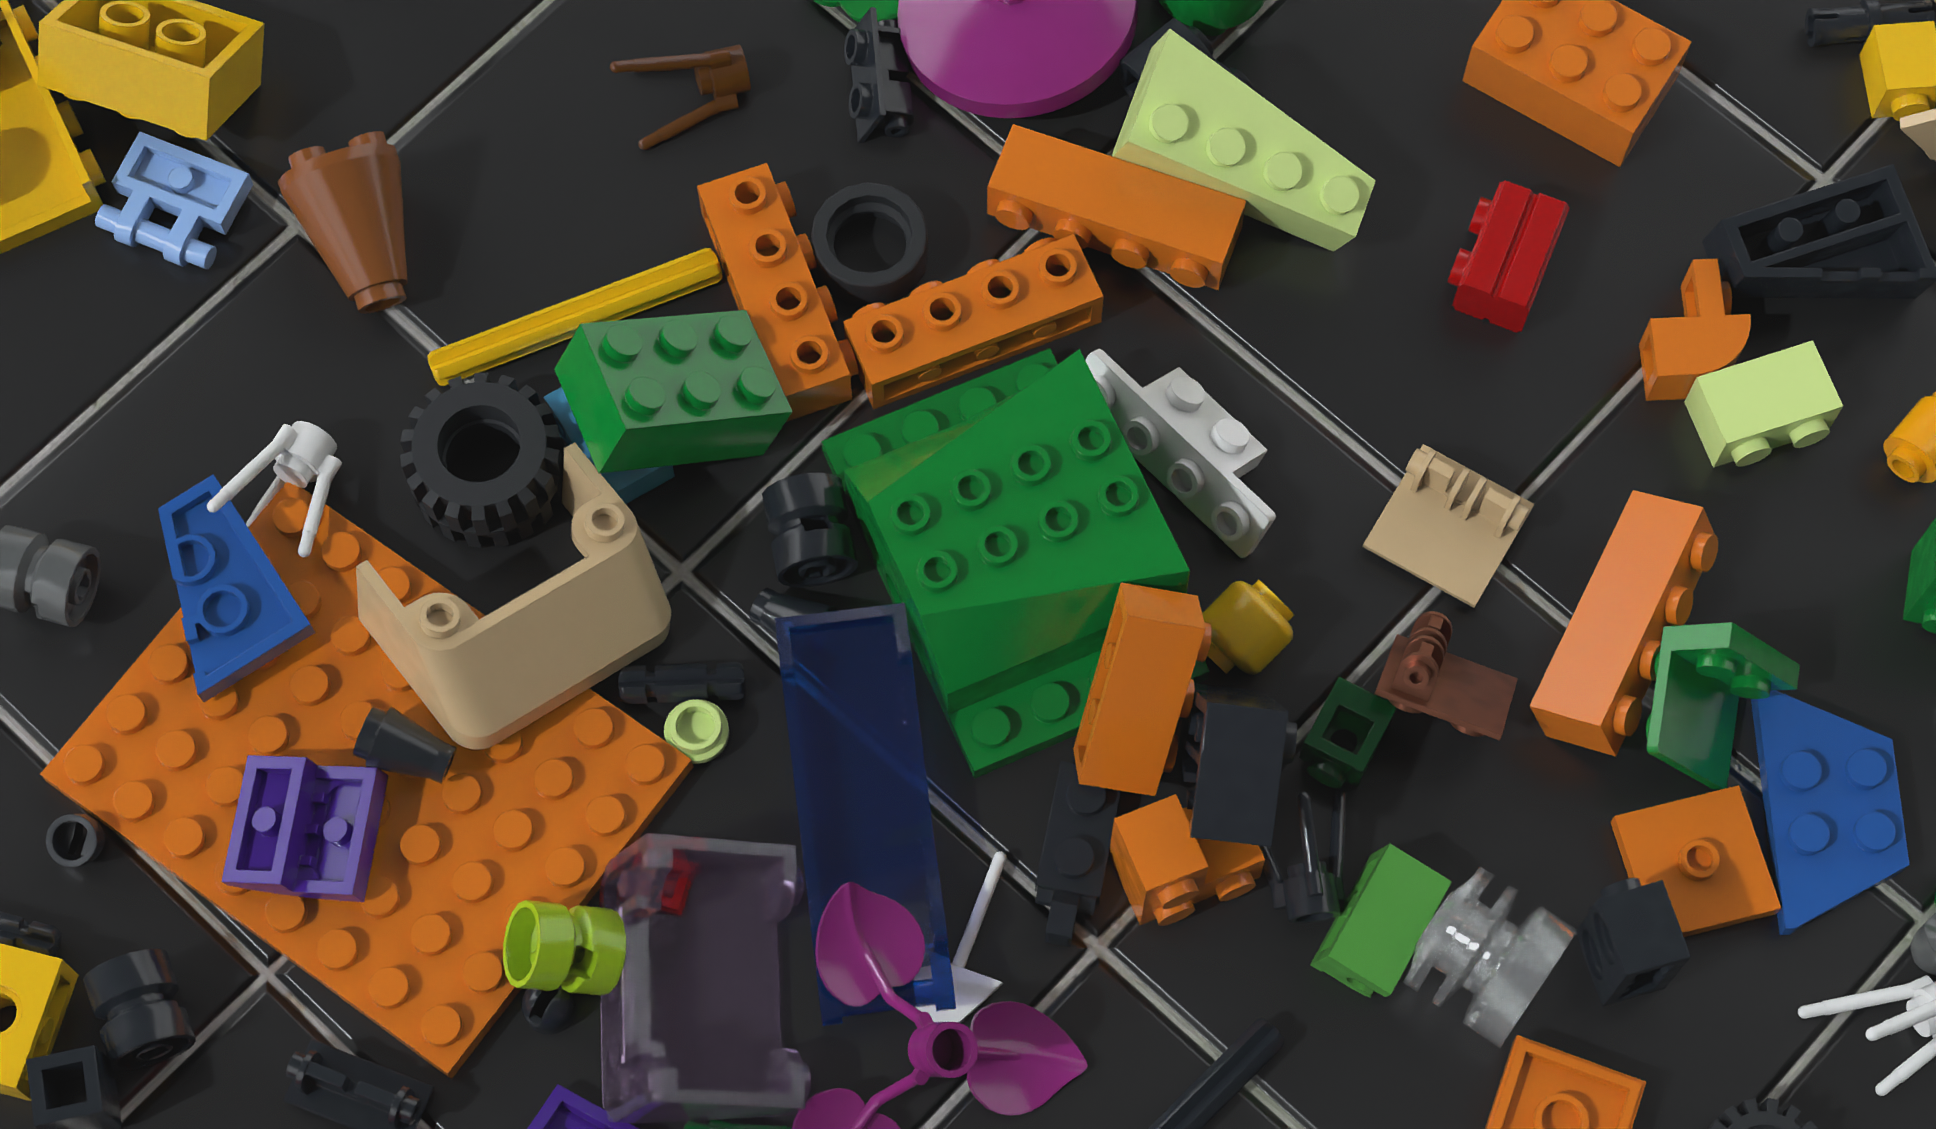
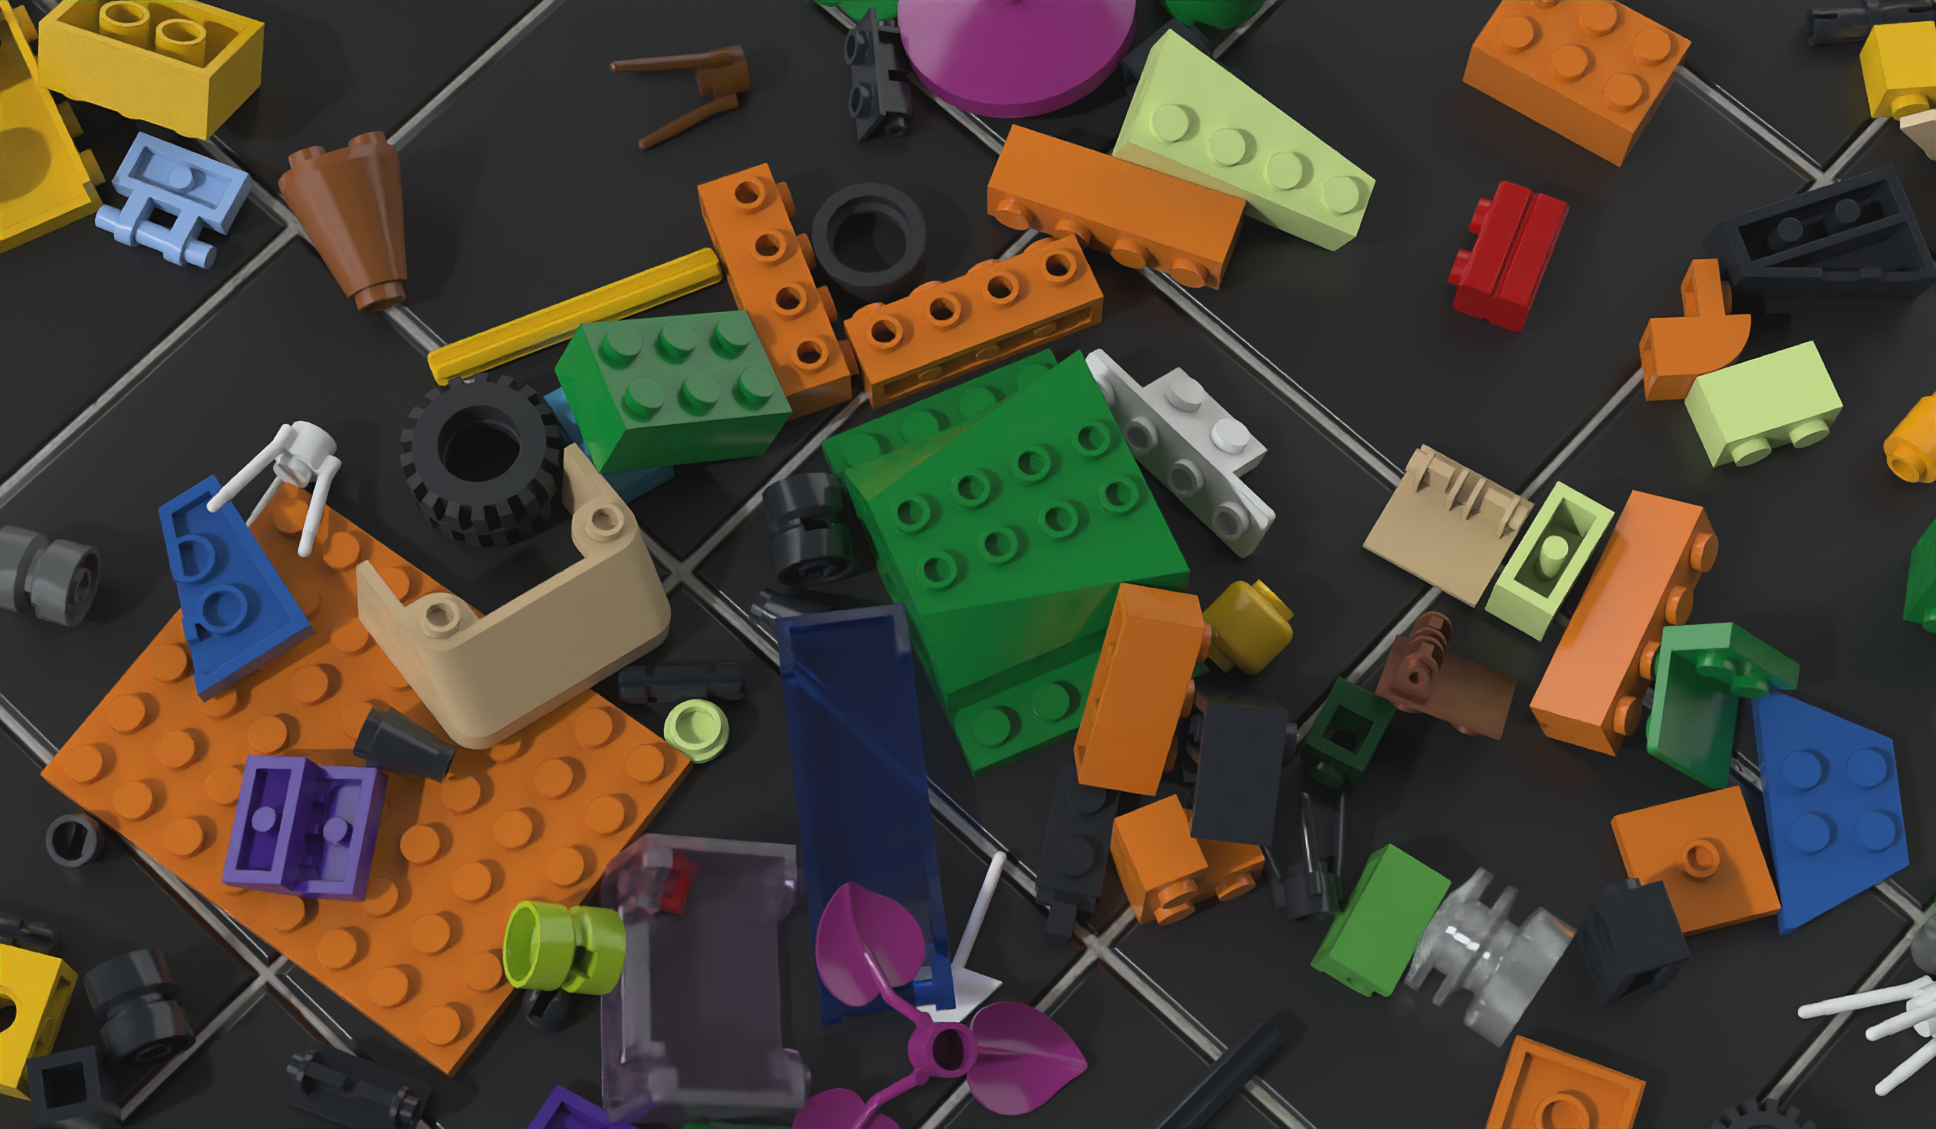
(1549, 561): none -> yellowish green brick

